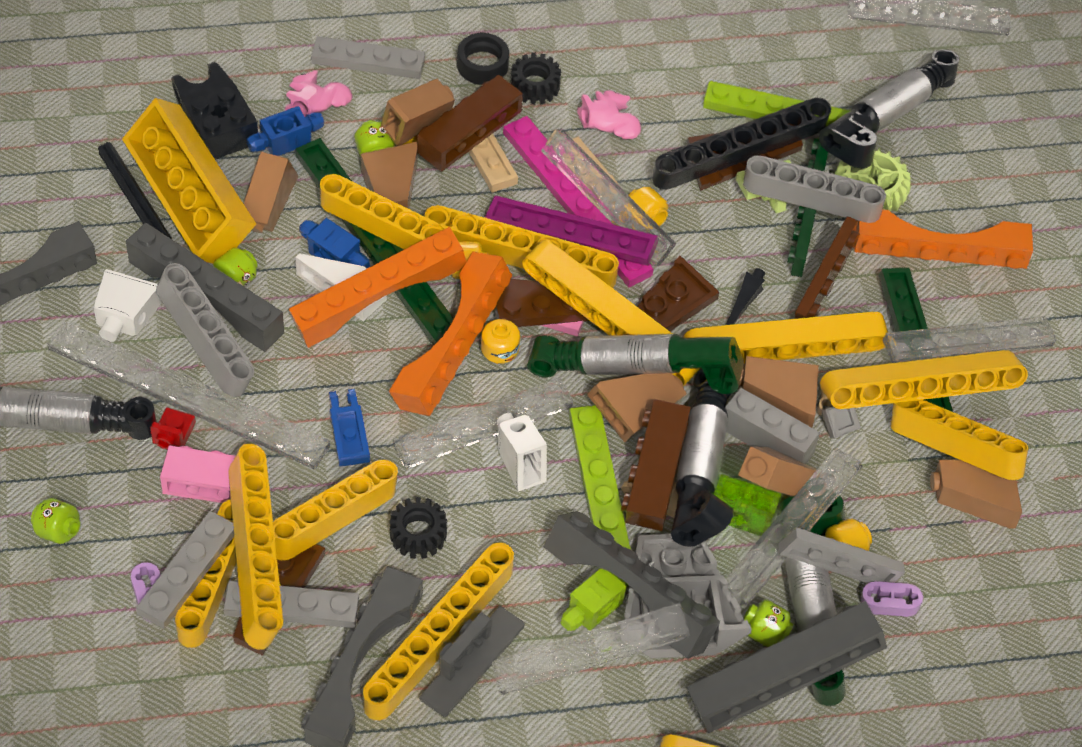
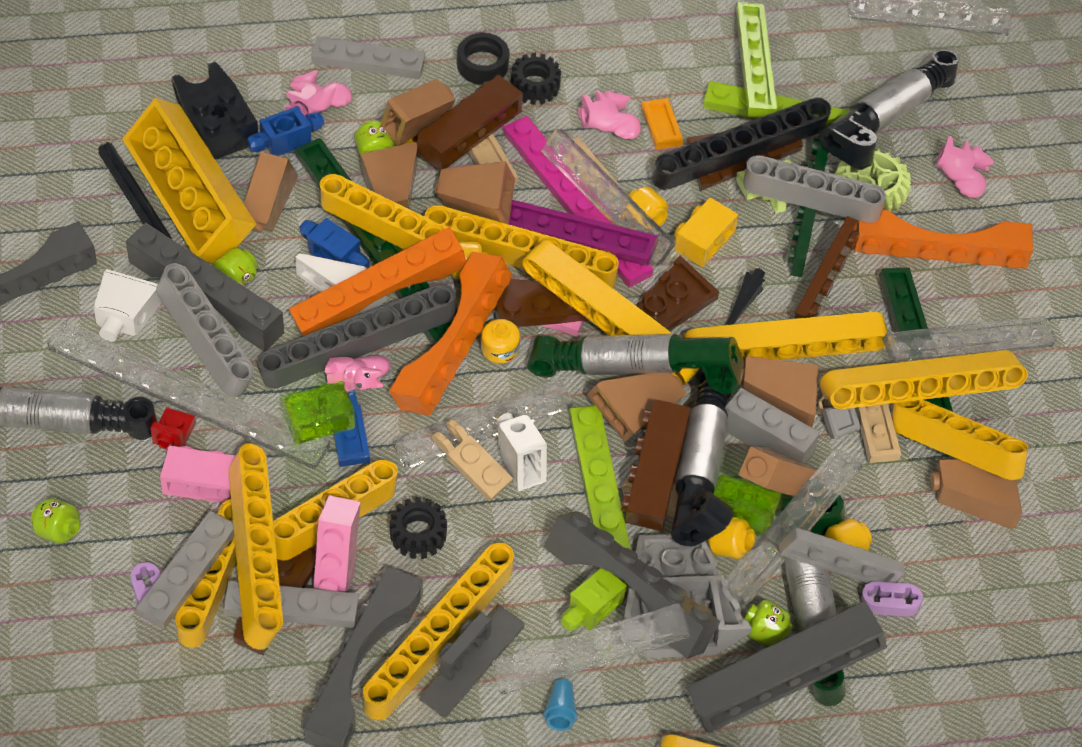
(318, 412): none -> clear neon green brick
(336, 544): none -> bright pink brick
(358, 372): none -> bright pink animal
(368, 324): none -> dark grey beam
(473, 461): none -> tan hinge
(478, 190): none -> medium nougat slope
(561, 707): none -> dark azure cone
(661, 123): none -> light orange tile
(705, 232): none -> yellow brick
(734, 540): none -> yellow head
(756, 59): none -> lime plate
(878, 433): none -> tan plate
(959, 166): none -> bright pink animal

